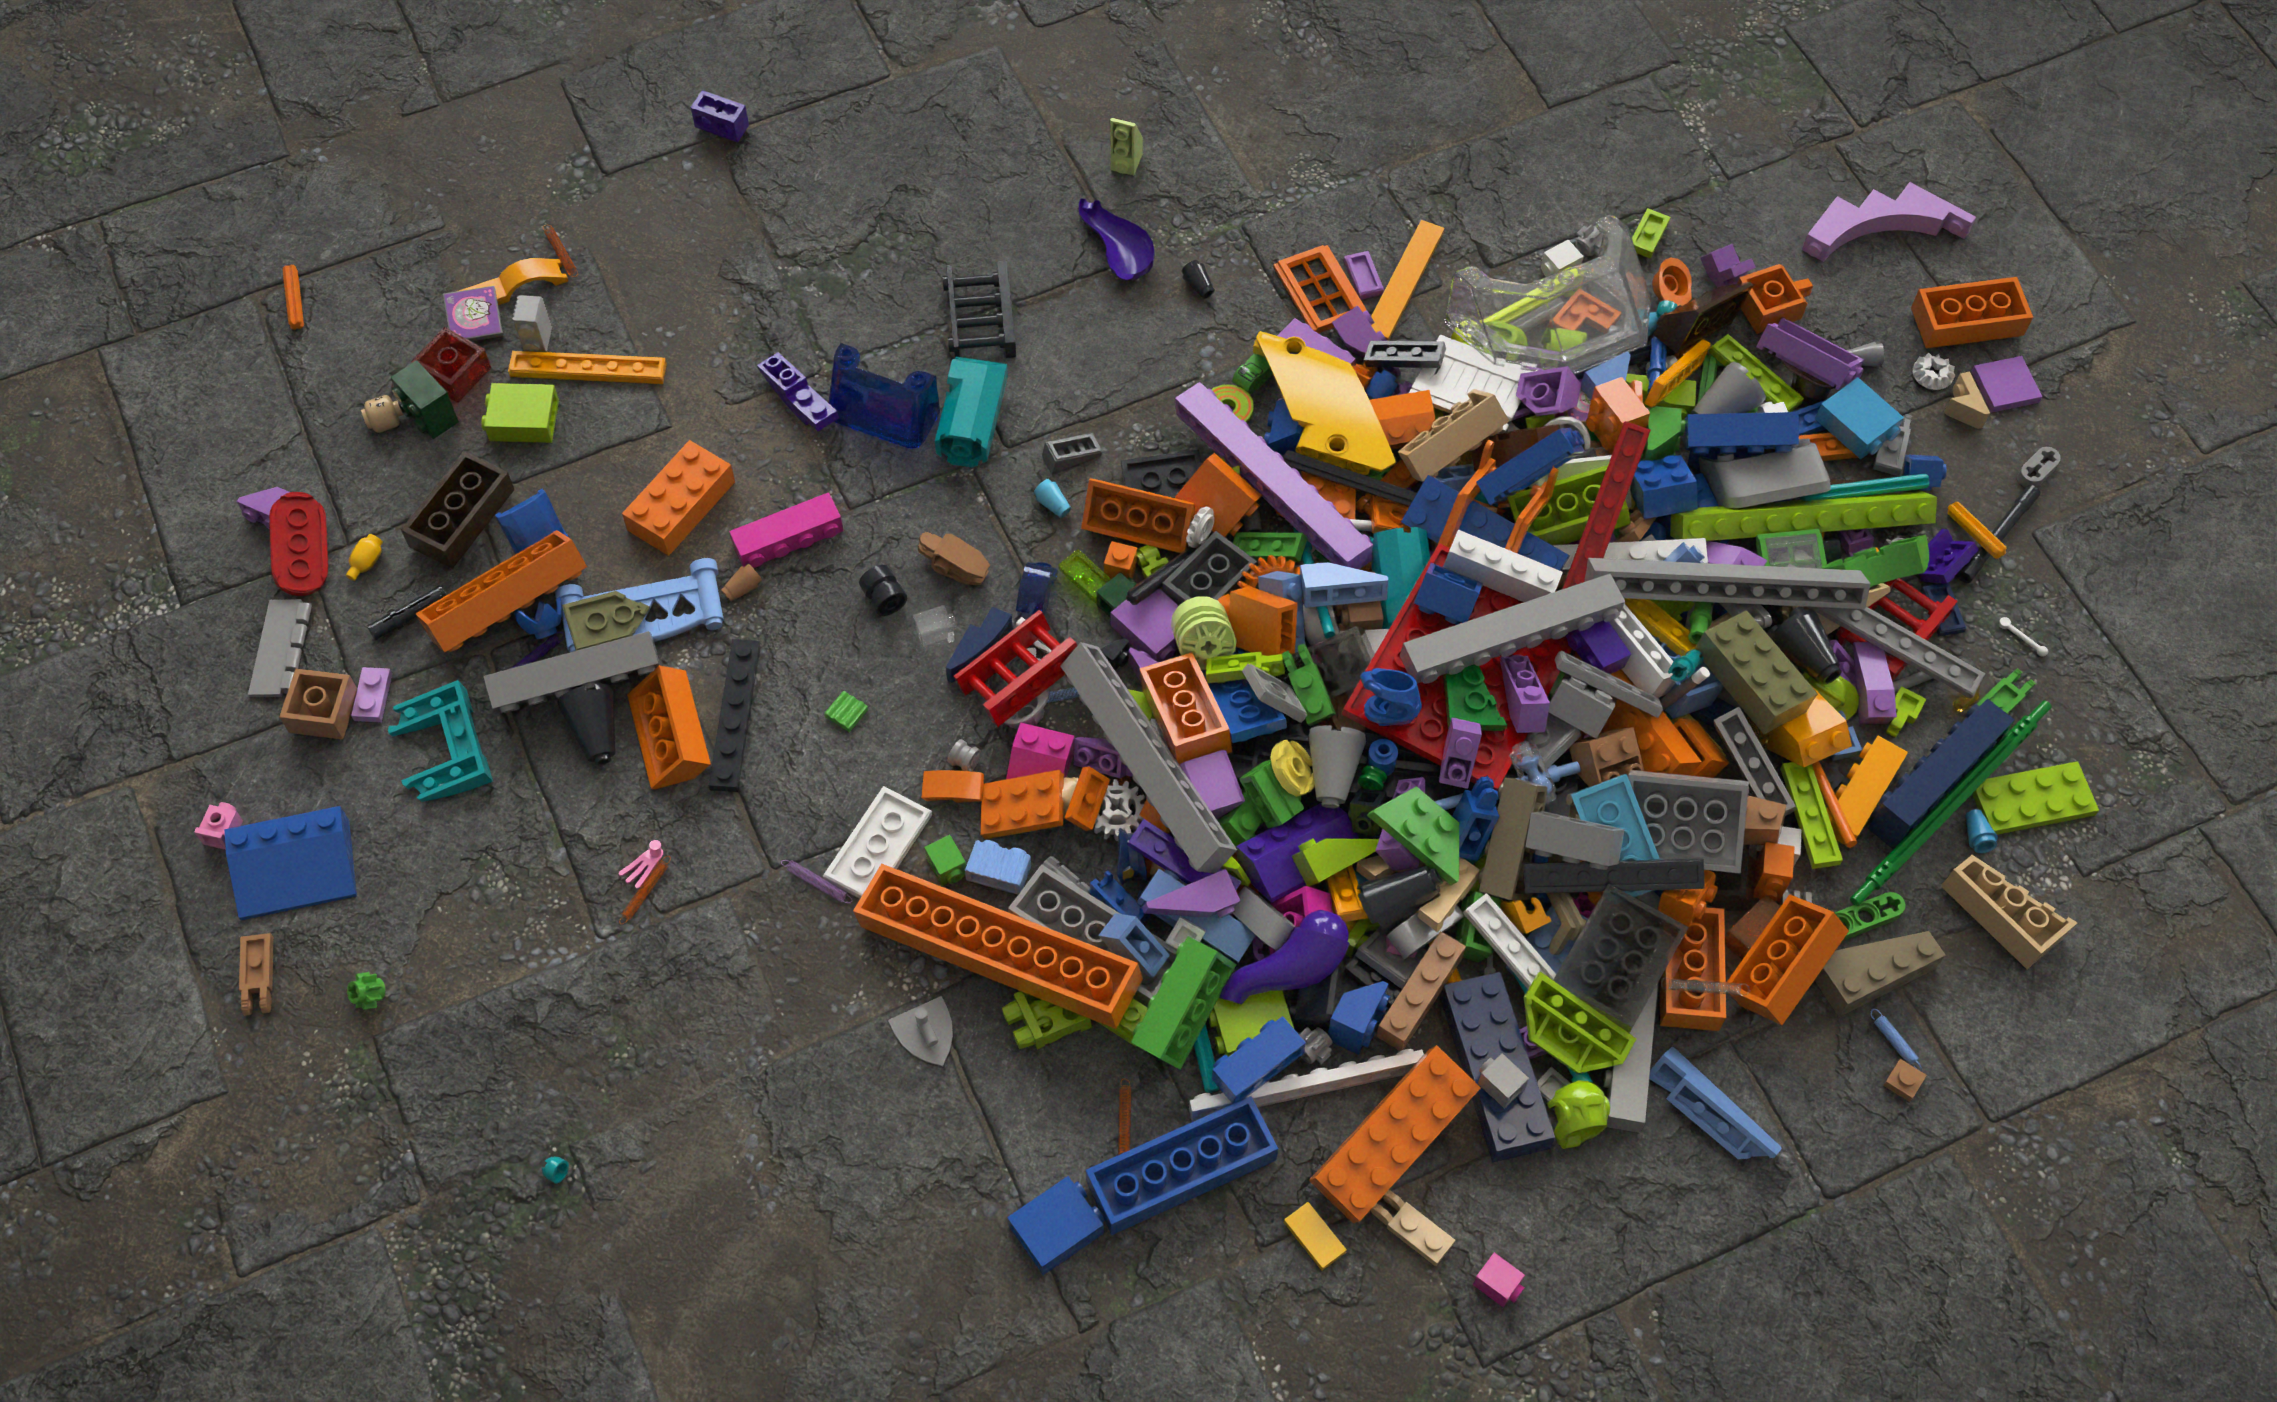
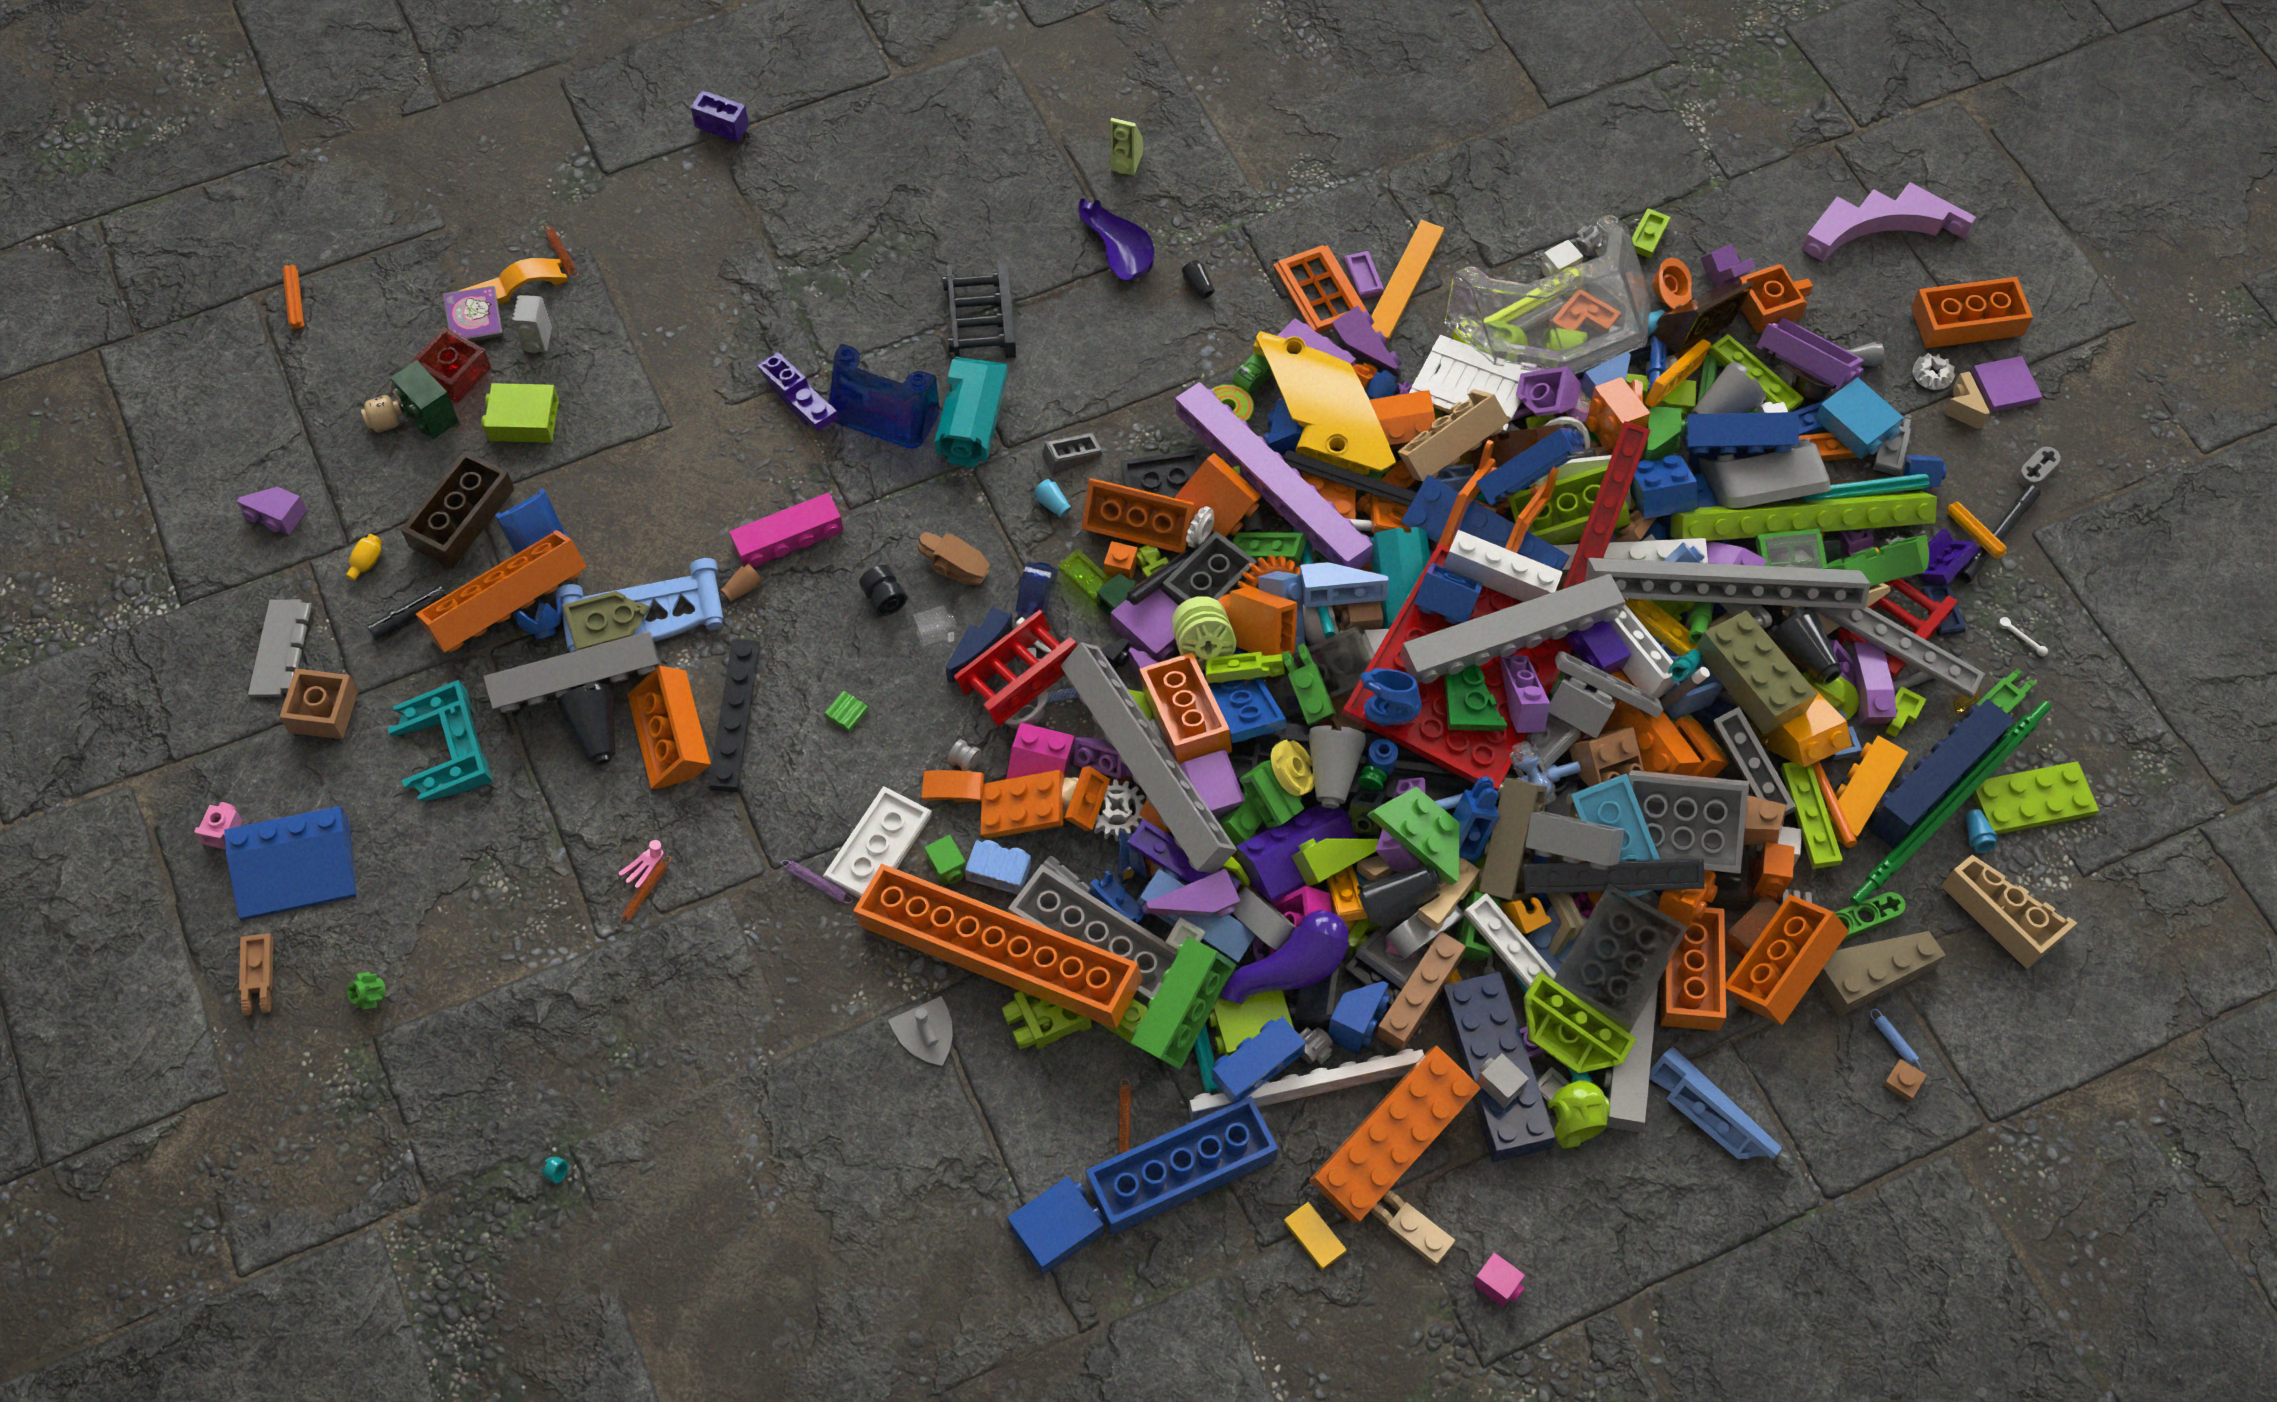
(298, 544): red tile -> none
(371, 694): lavender plate -> none
(537, 655): dark purple piece -> none
(587, 367): light orange tile -> none
(678, 497): orange brick -> none
(1133, 941): medium blue slope -> none
(1274, 692): light grey tile -> none
(1405, 354): plate -> none
(1460, 752): medium lavender slope -> none
(1665, 306): teal hinge -> none
(1705, 988): clear light blue piece -> none

